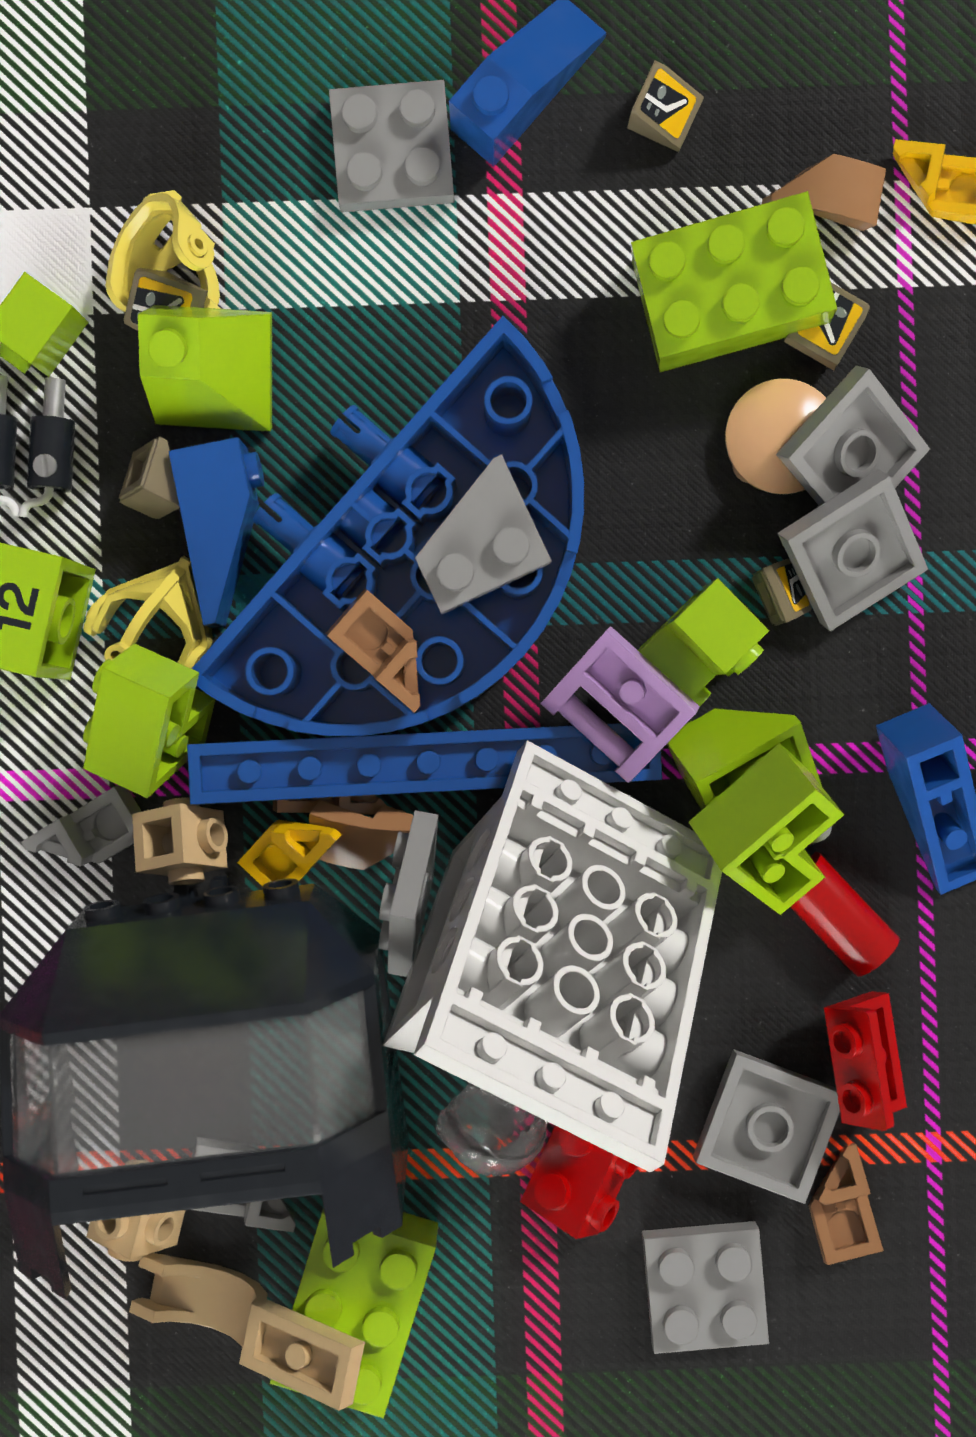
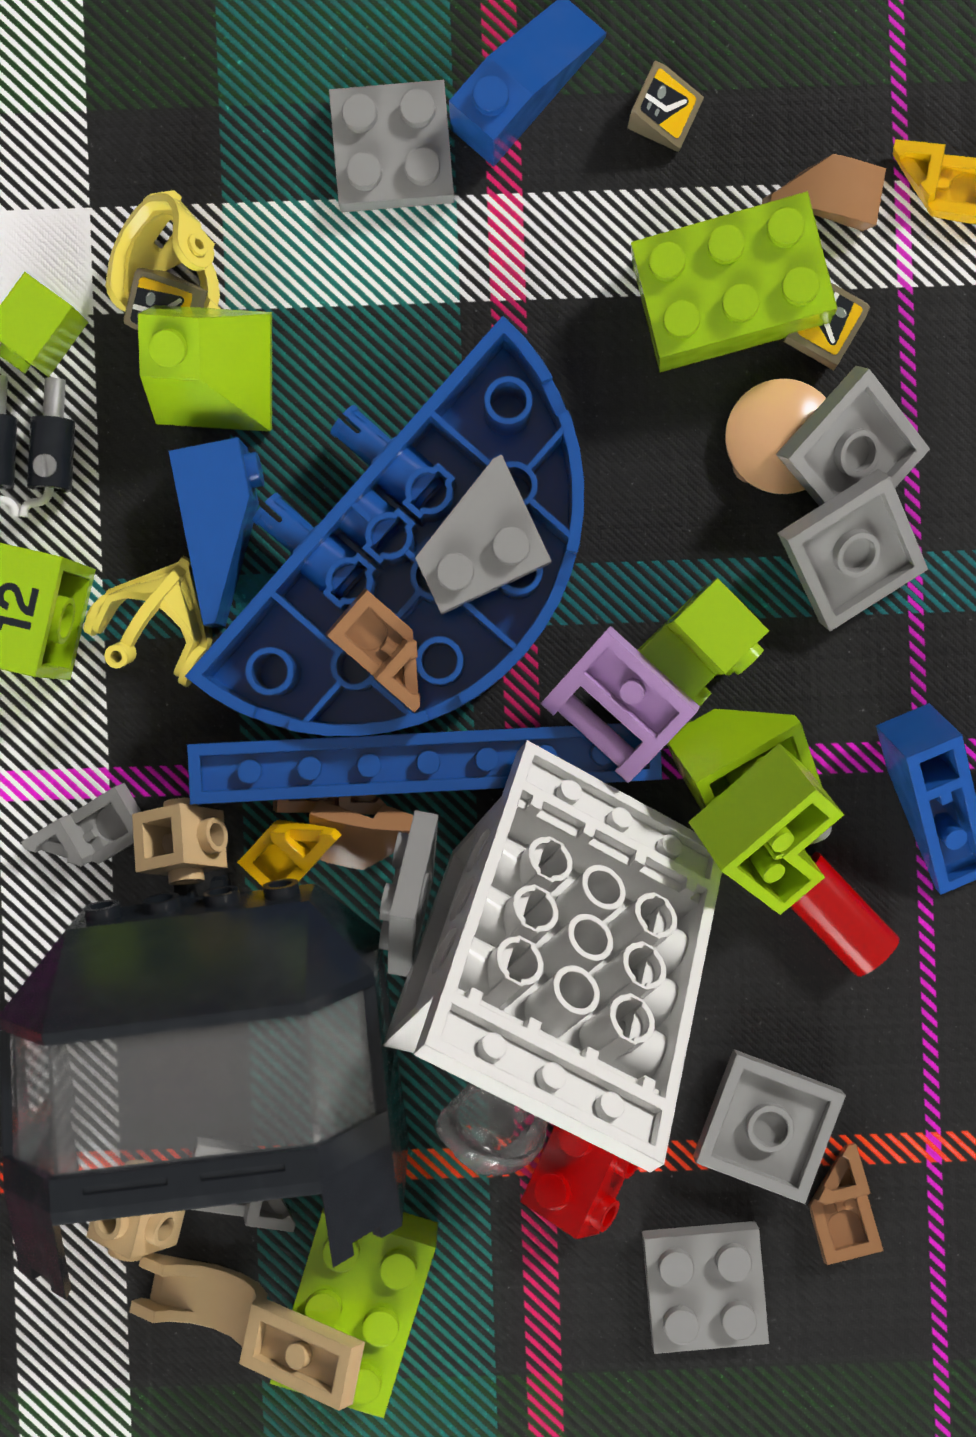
(144, 719): lime brick -> none
(150, 481): dark tan slope -> none
(781, 592): dark tan slope -> none
(865, 1060): red bracket -> none

